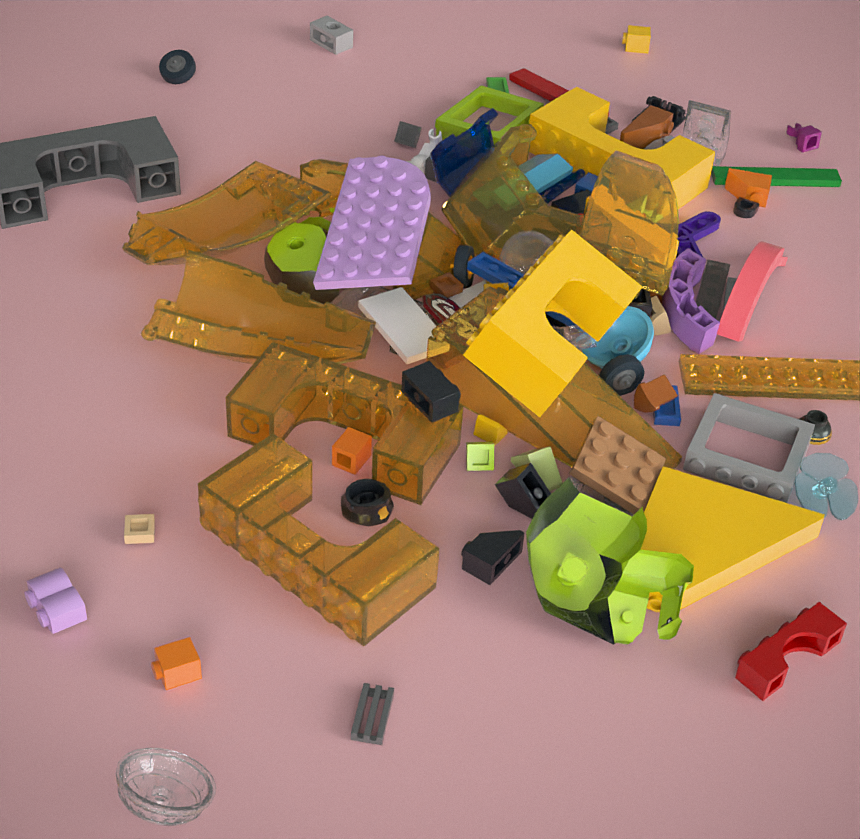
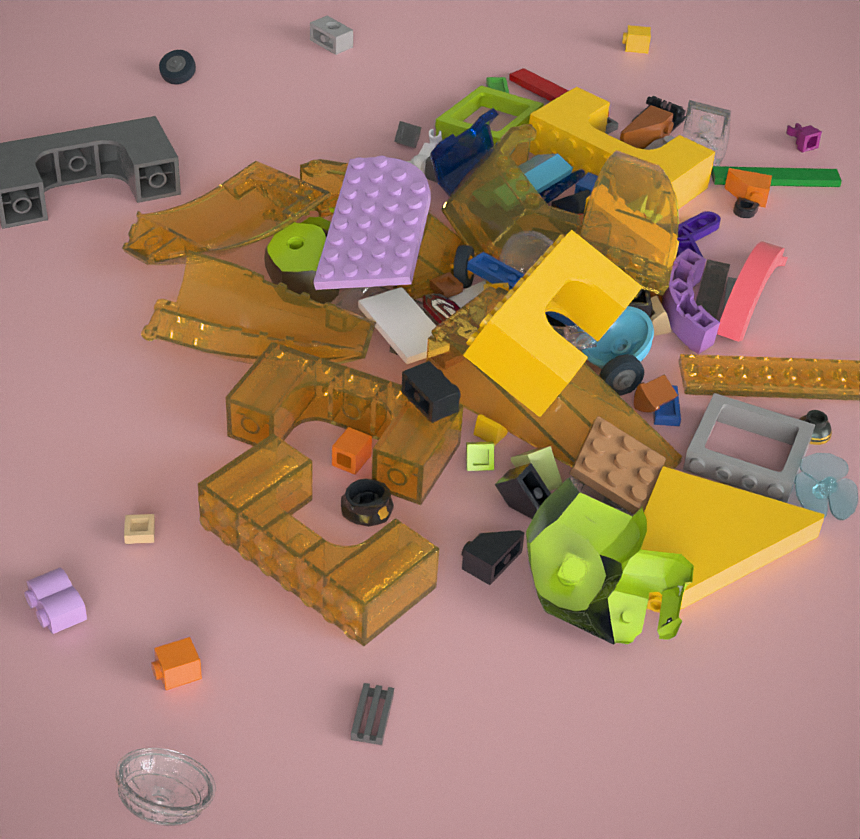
(812, 631): red arch -> none

